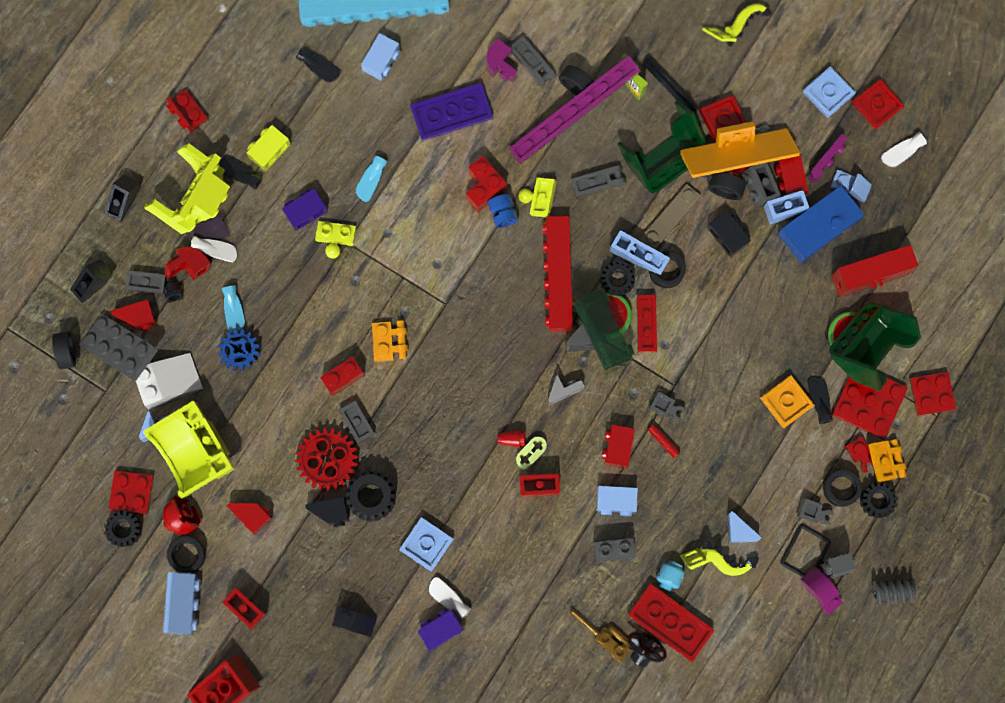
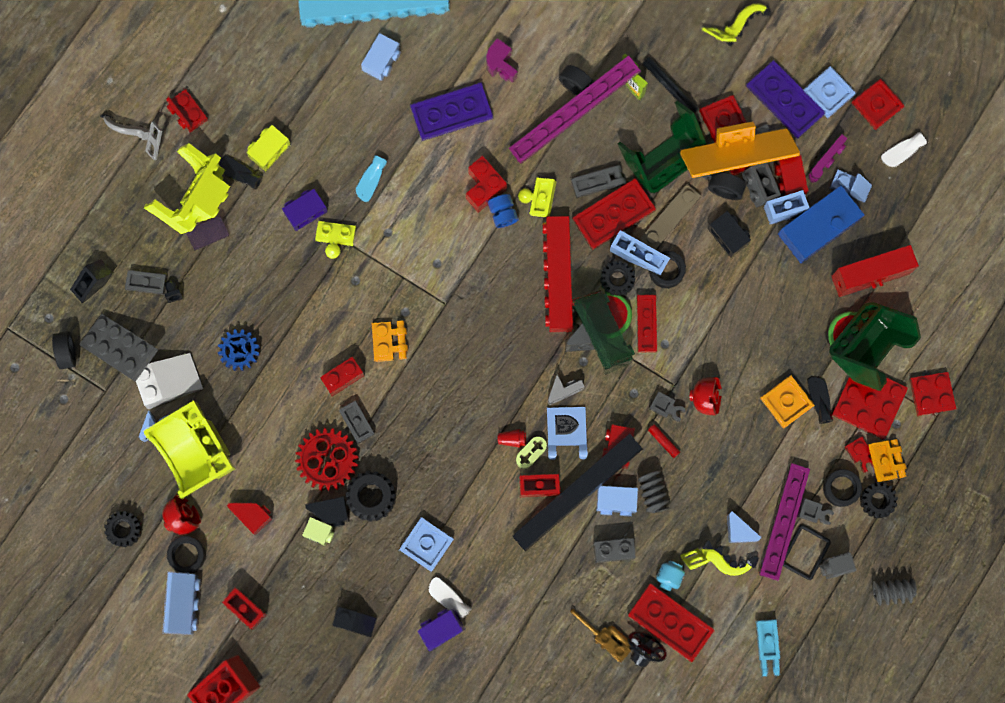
(121, 197): black slope -> none
(131, 492): red plate -> none
(137, 315): red slope -> none
(140, 131): none -> light grey piece
(189, 259): red brick -> none
(215, 248): white piece -> none
(233, 309): medium azure piece -> none
(318, 65): black piece -> none
(318, 532): none -> yellowish green brick
(532, 61): dark grey plate -> none
(566, 428): none -> light blue flag
(577, 492): none -> black tile
(614, 213): none -> red plate
(653, 492): none -> dark grey piece
(706, 396): none -> red cylinder
(768, 645): none -> medium azure hinge
(784, 522): none -> magenta plate
(785, 99): none -> dark purple plate
(822, 589): magenta brick -> none

